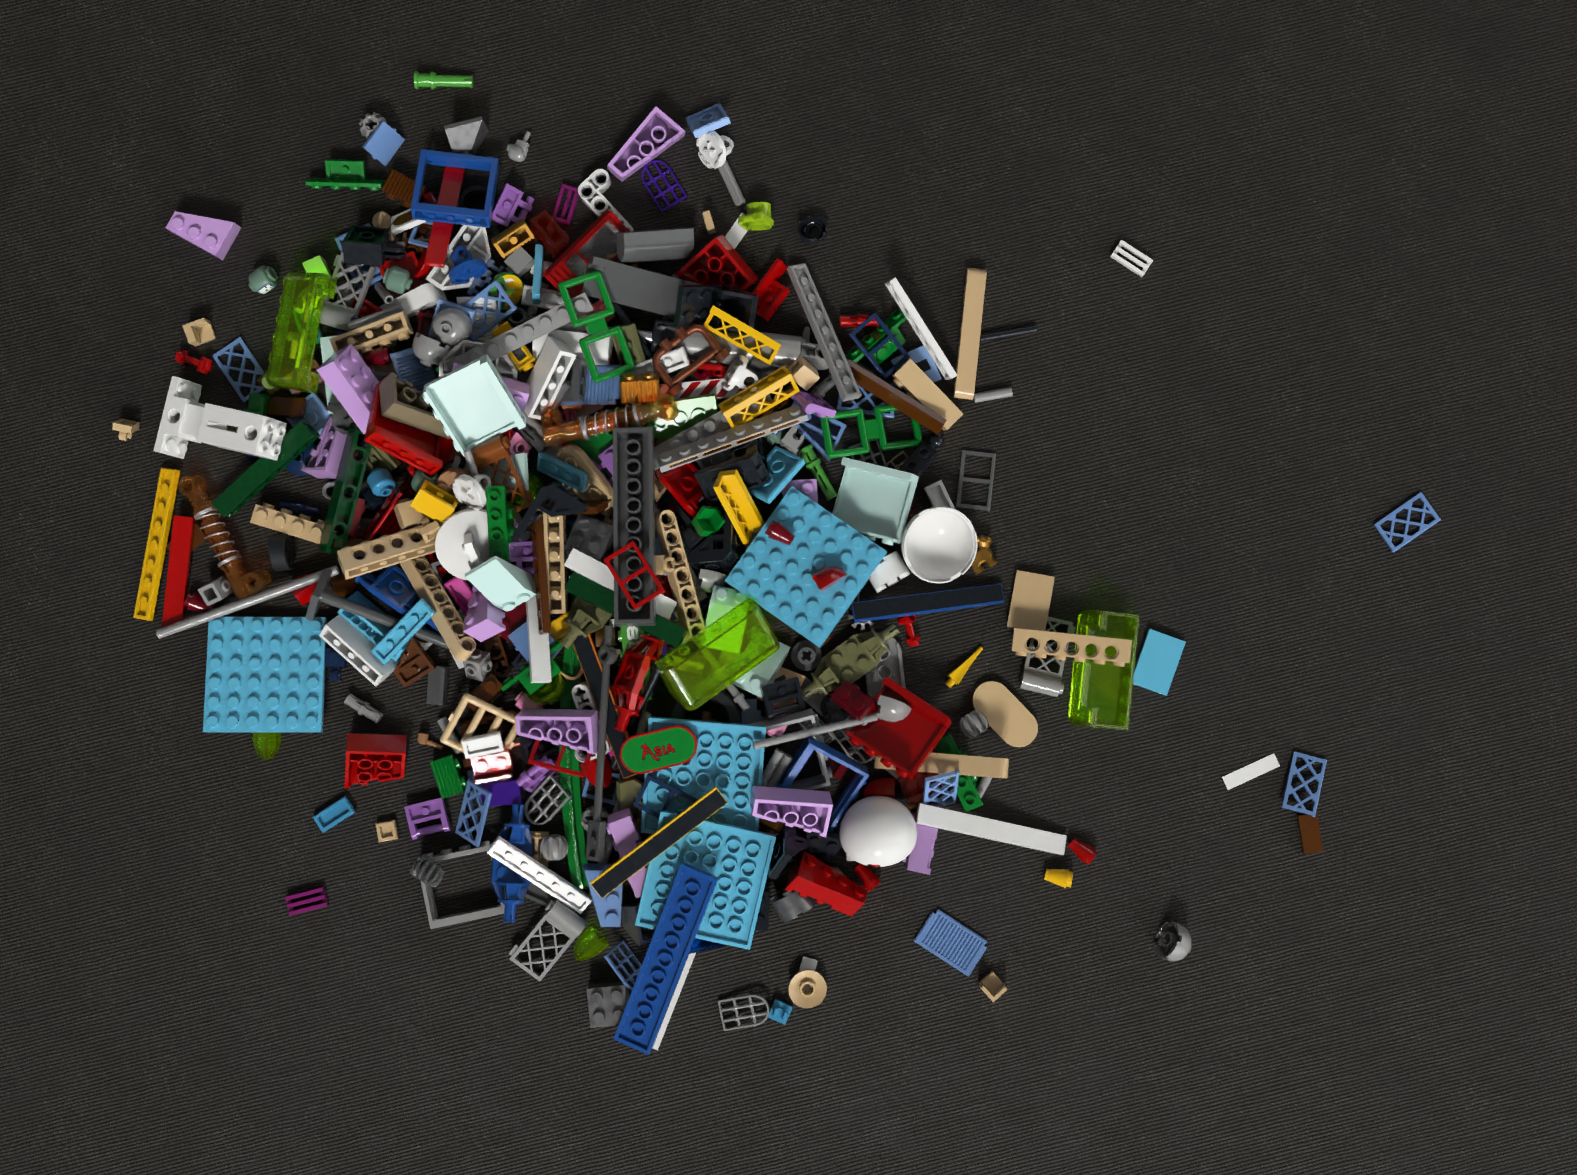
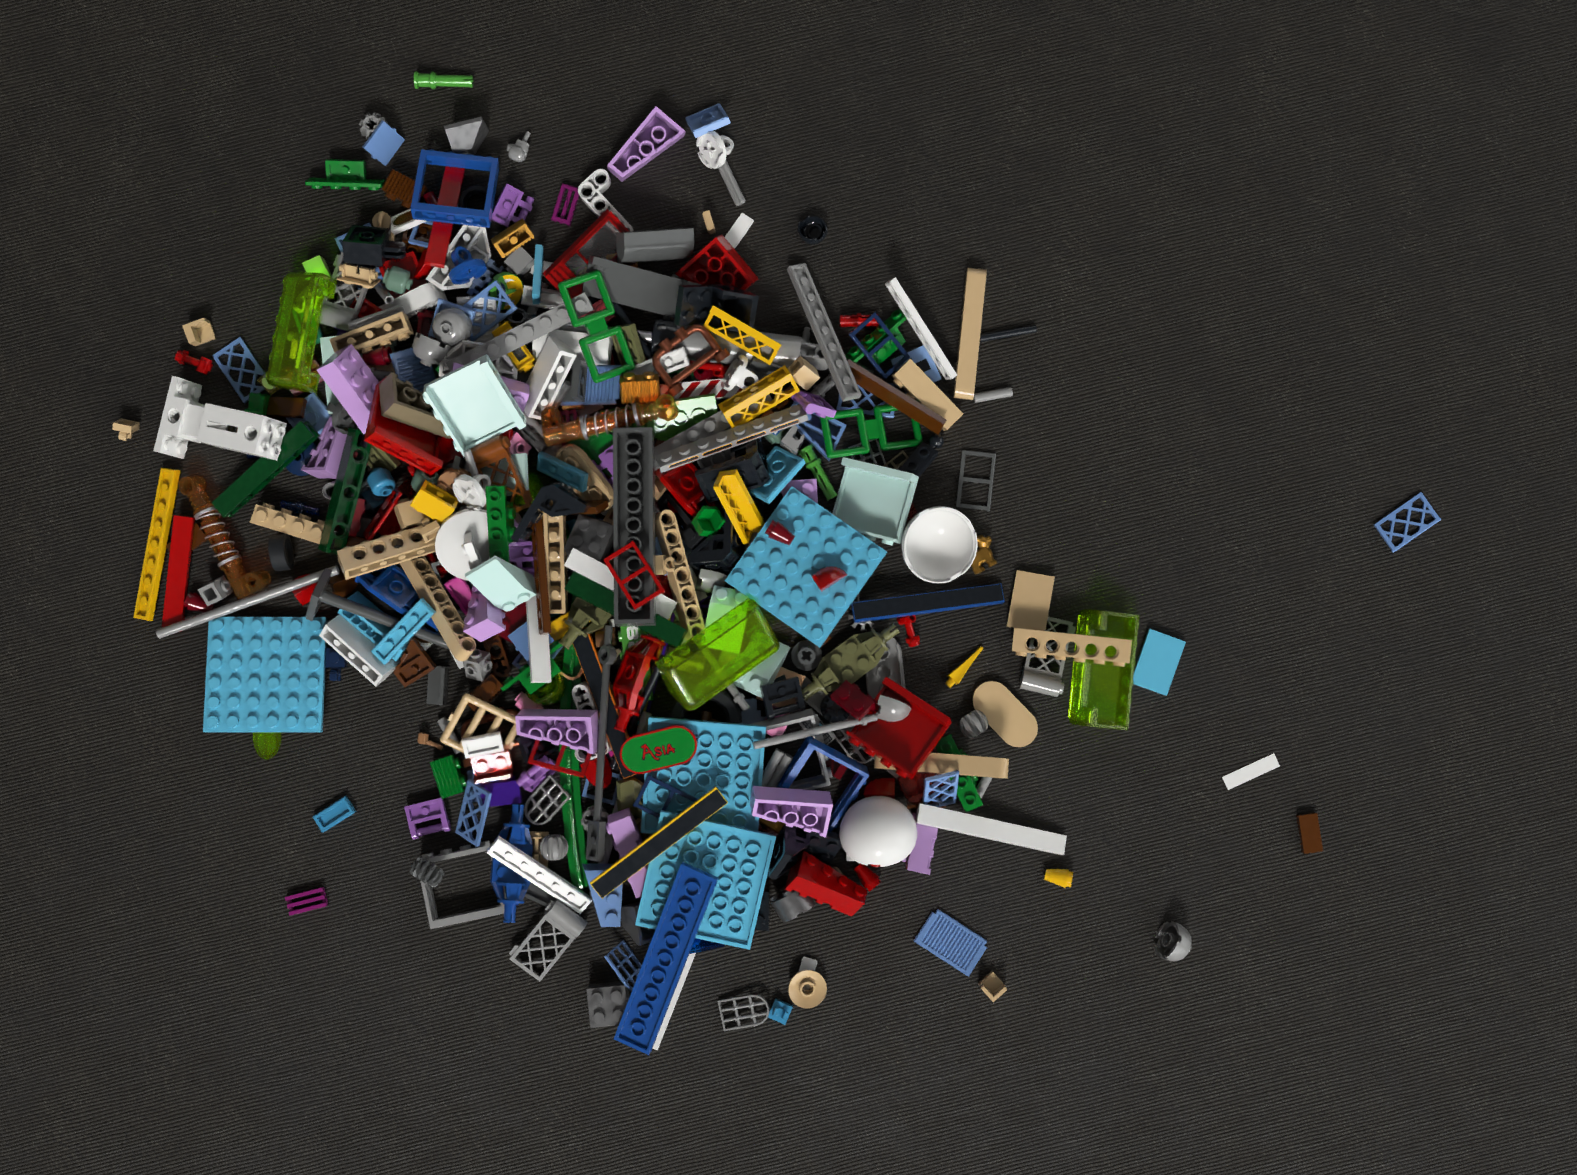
(206, 233): lavender wedge -> none
(262, 279): sand green head -> none
(363, 708): light grey pin -> none
(365, 277): none -> tan hinge
(374, 758): red wedge -> none
(387, 830): tan tile -> none
(549, 234): clear red brick -> none
(589, 945): clear neon green brick -> none
(669, 187): dark purple window -> none
(757, 217): lime piece -> none
(770, 291): red bracket -> none
(888, 572): white brick -> none
(938, 495): white tile -> none
(1083, 851): red cone -> none
(1134, 251): white tile -> none
(1289, 789): medium blue window -> none

